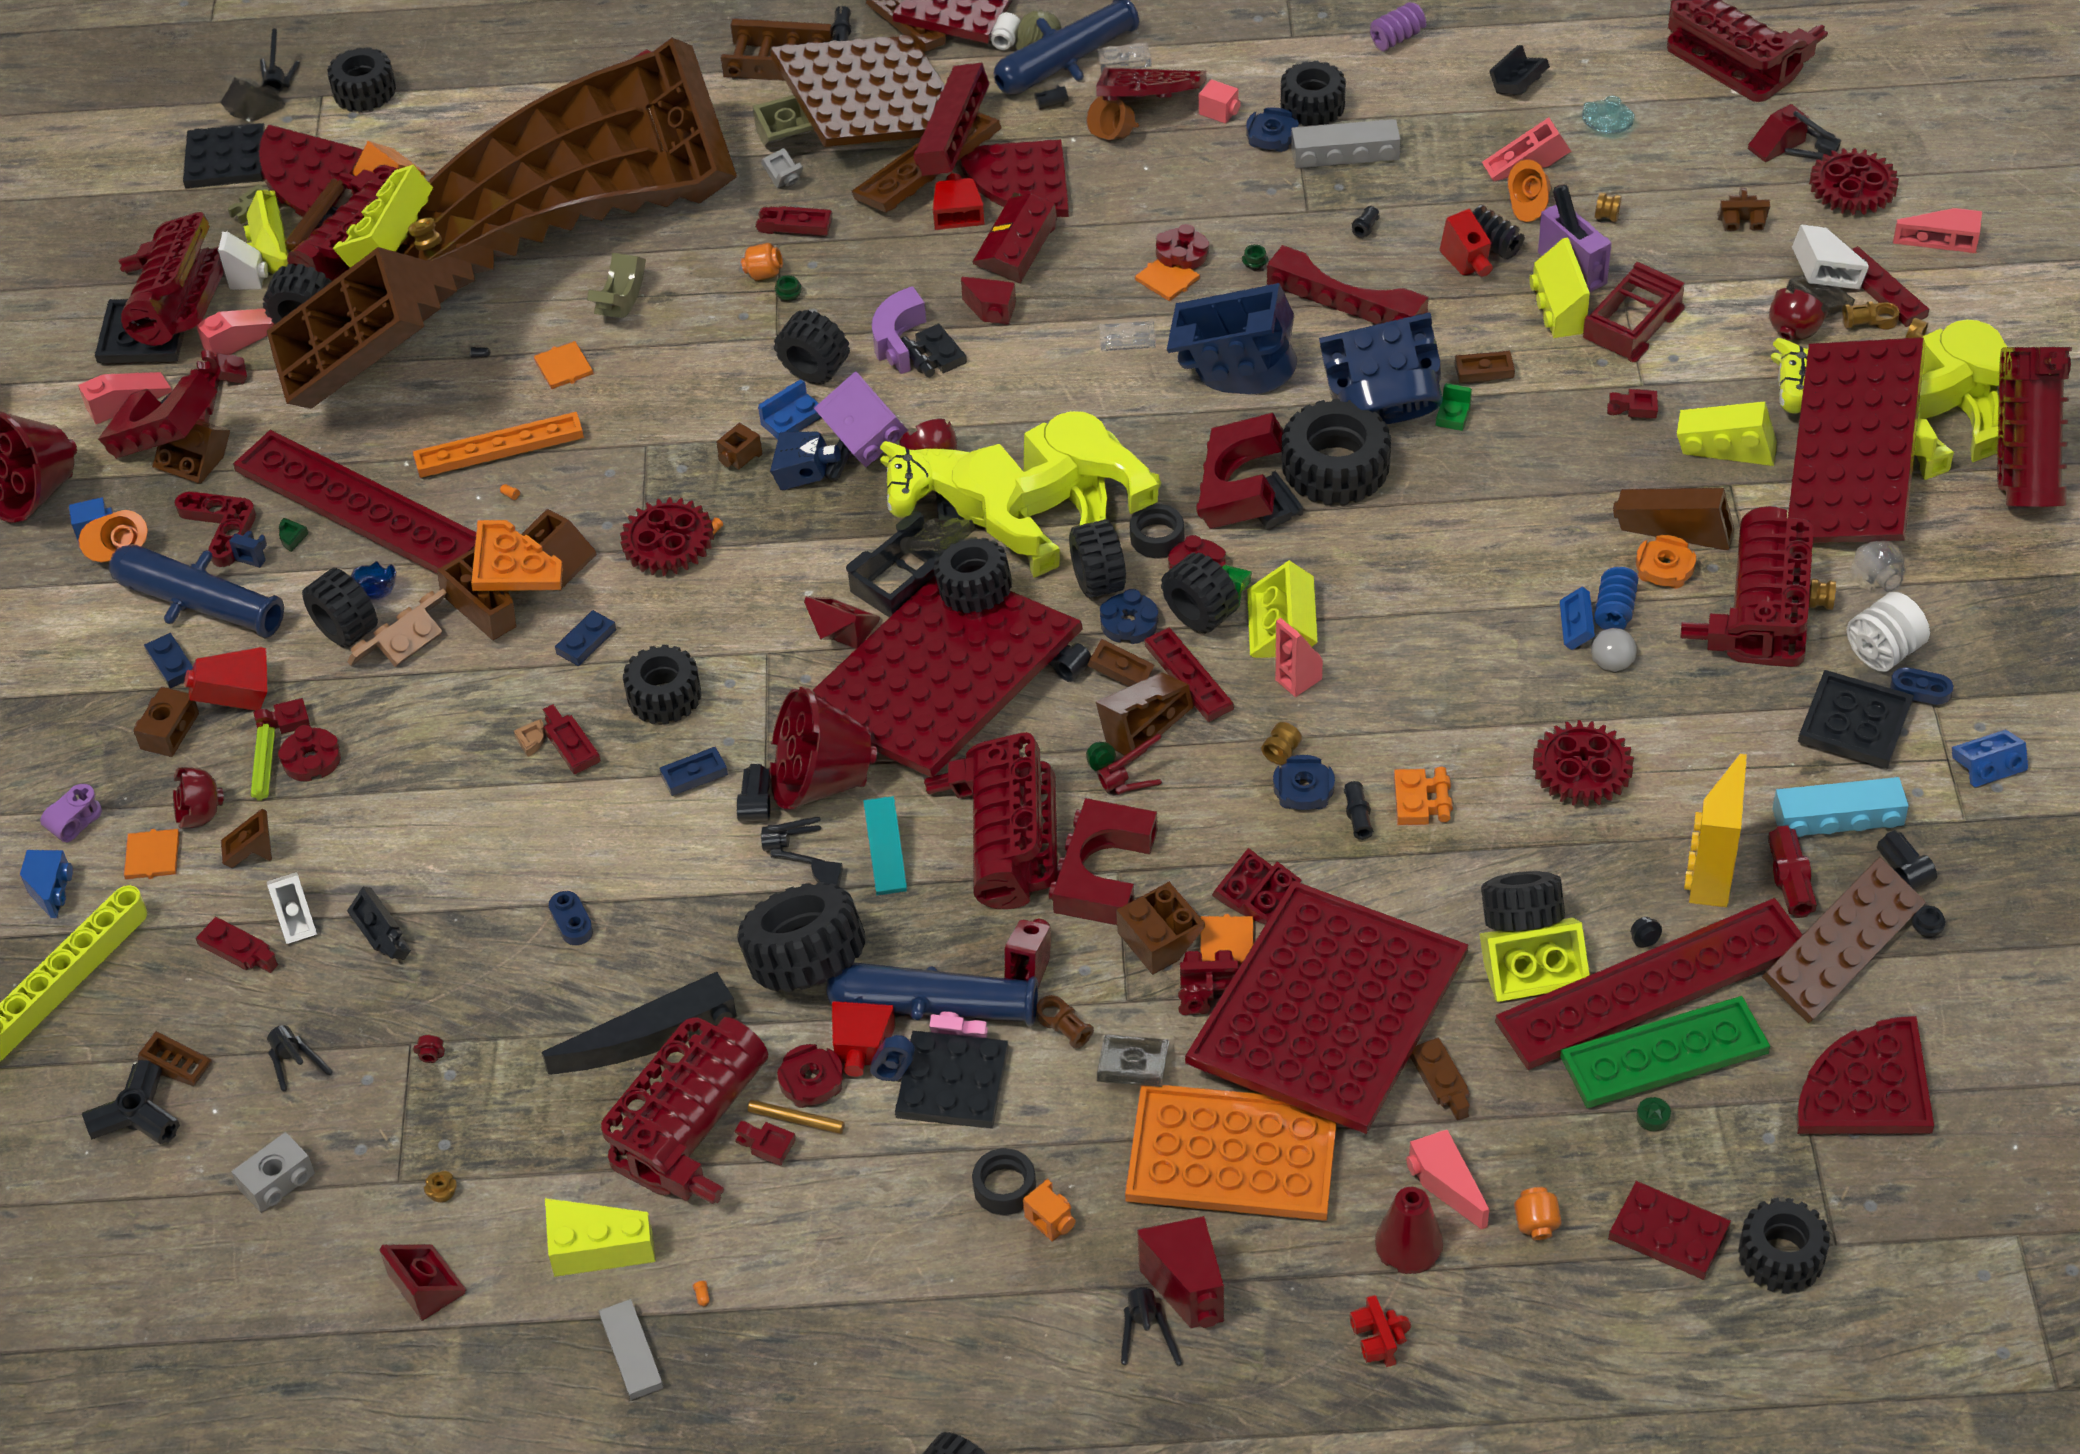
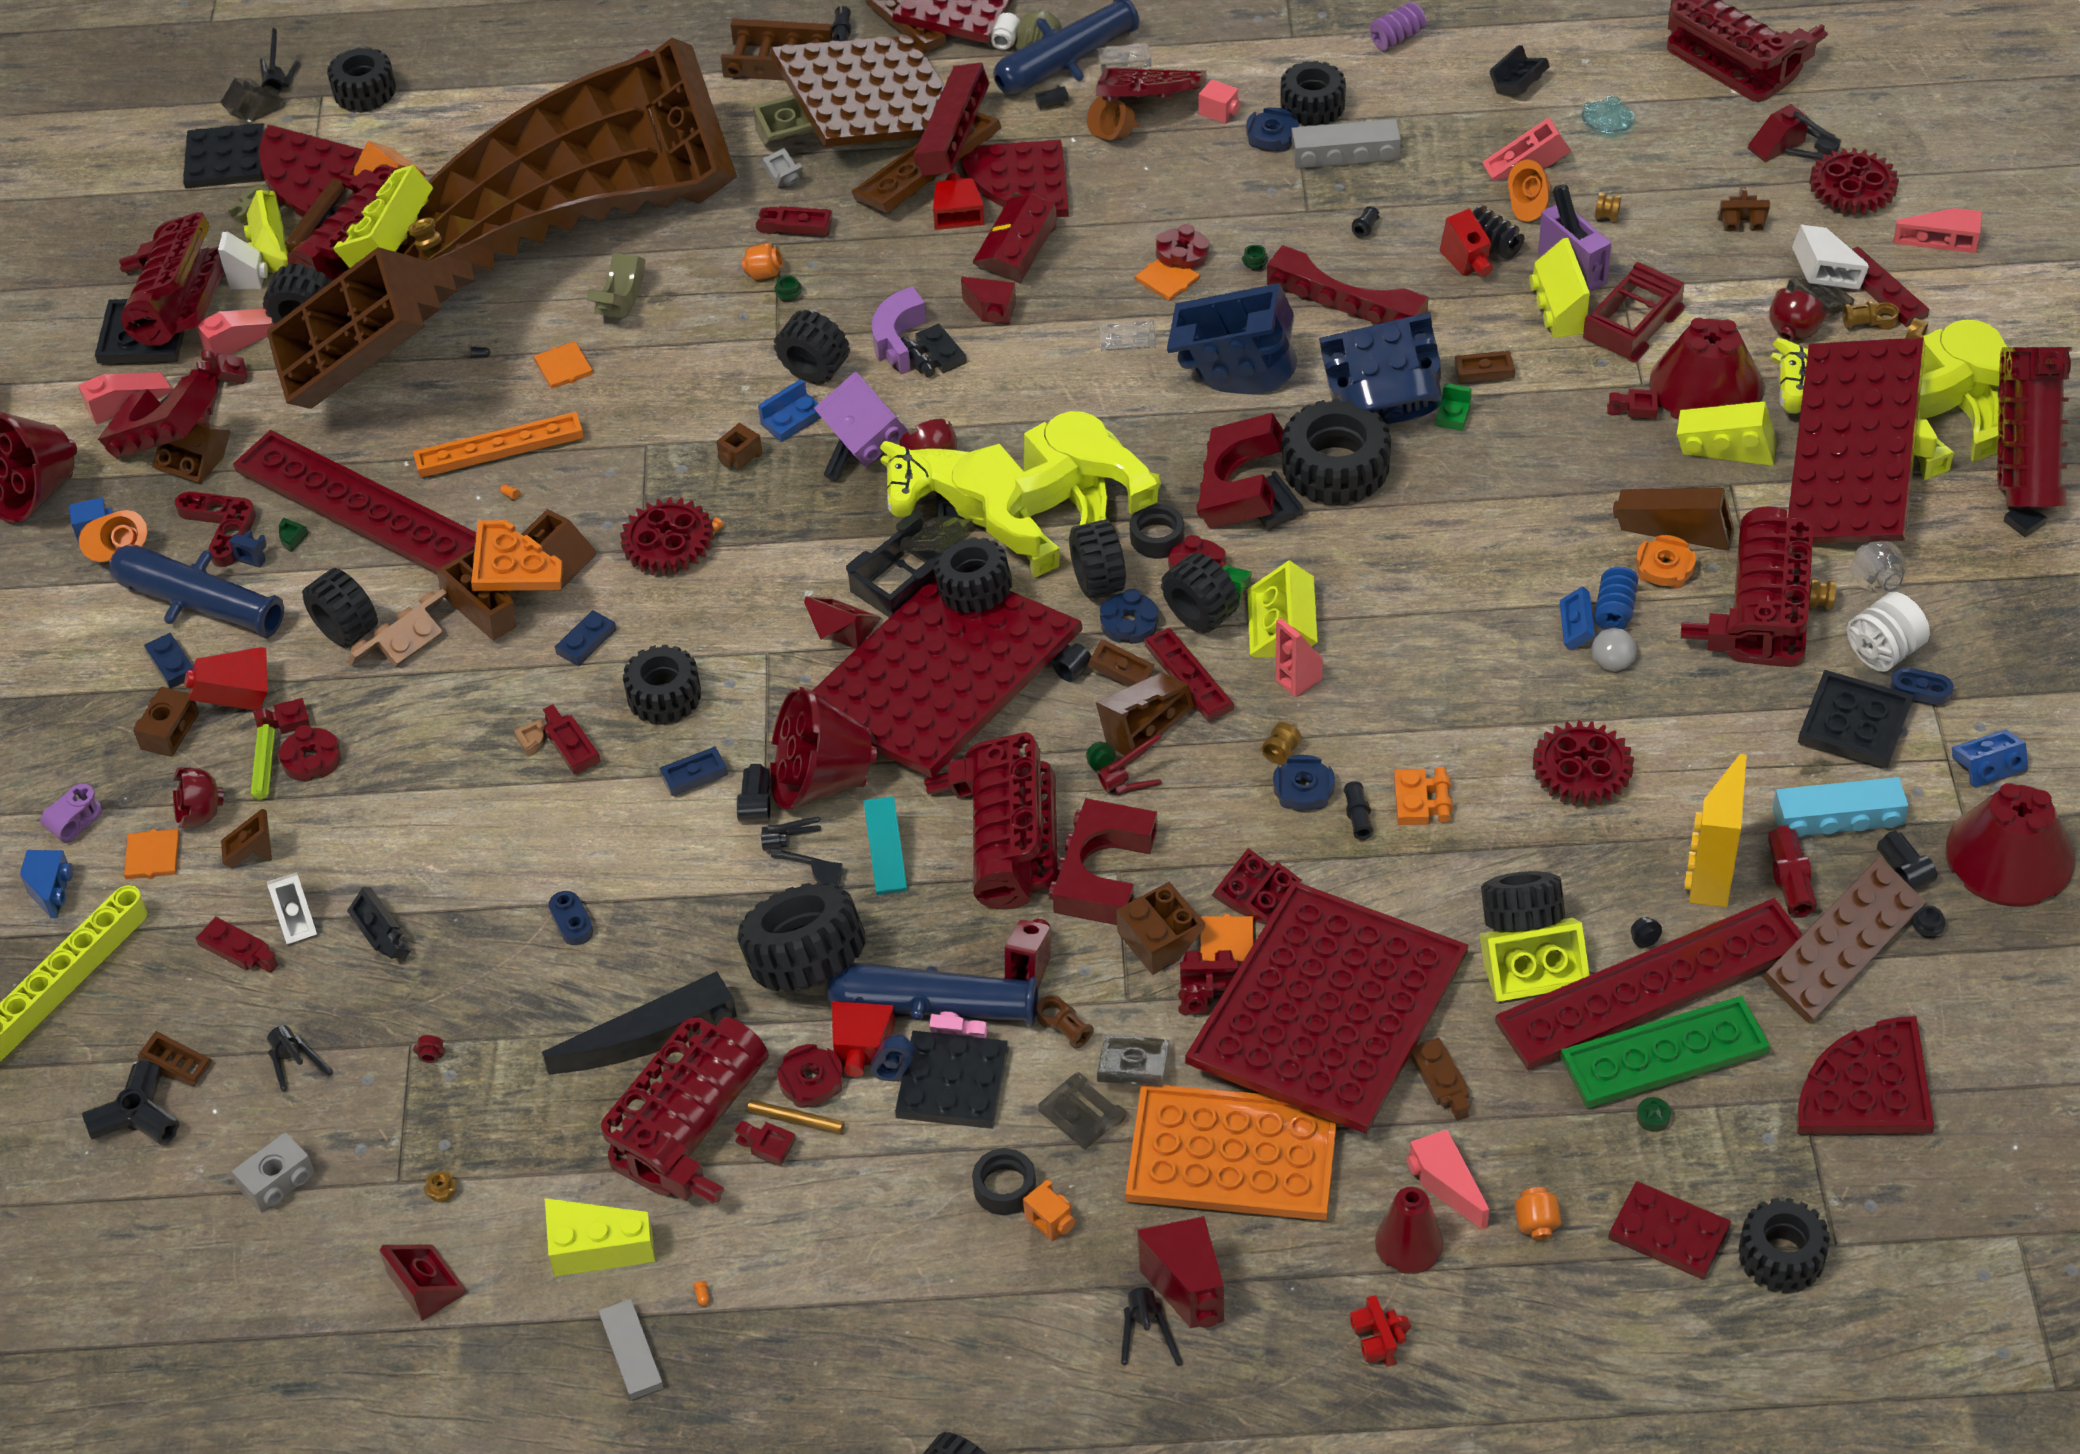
(375, 579): clear blue hair -> none
(801, 458): dark blue torso -> none
(1075, 1116): none -> clear smoke plate
(1706, 369): none -> dark red cone
(2012, 848): none -> dark red cone
(2025, 521): none -> black tile

